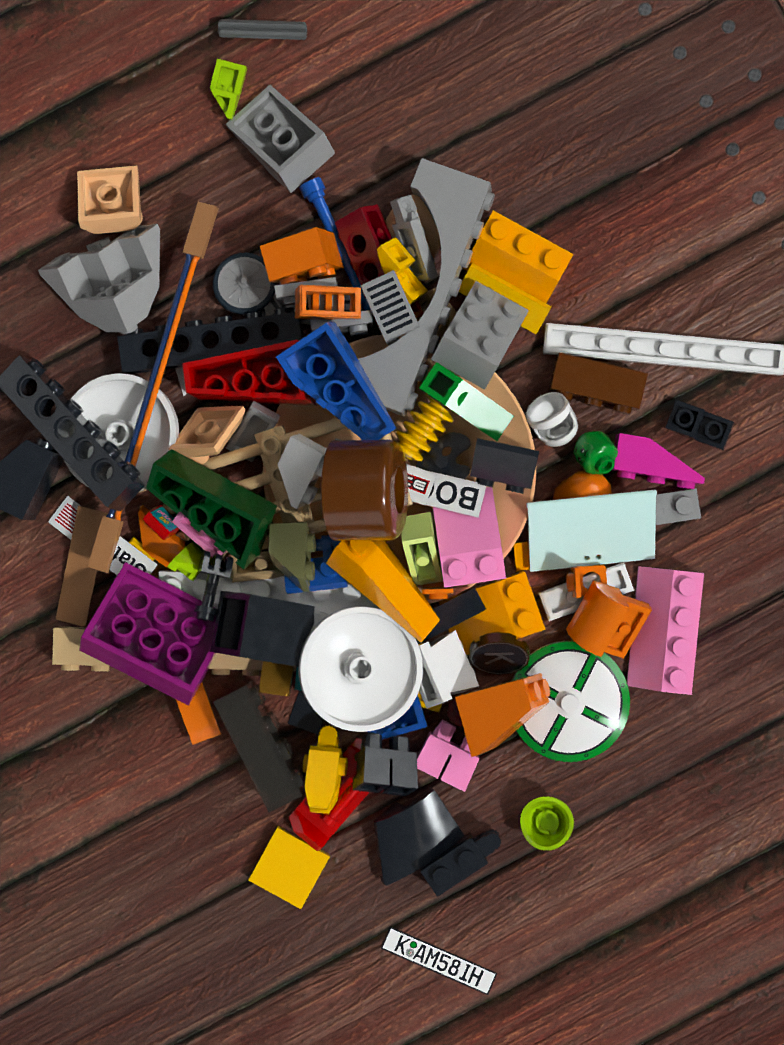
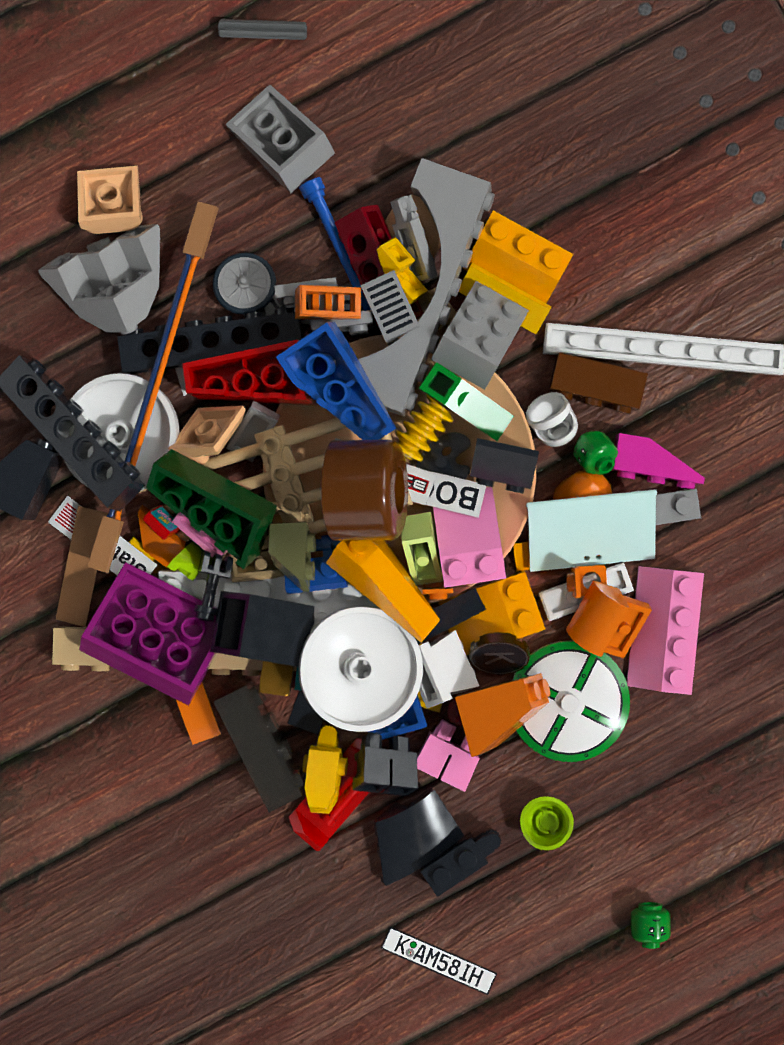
(227, 85): lime slope -> none
(289, 867): yellow tile -> none
(301, 468): white slope -> none
(302, 257): orange brick -> none
(650, 924): none -> green head
(699, 425): black slope -> none

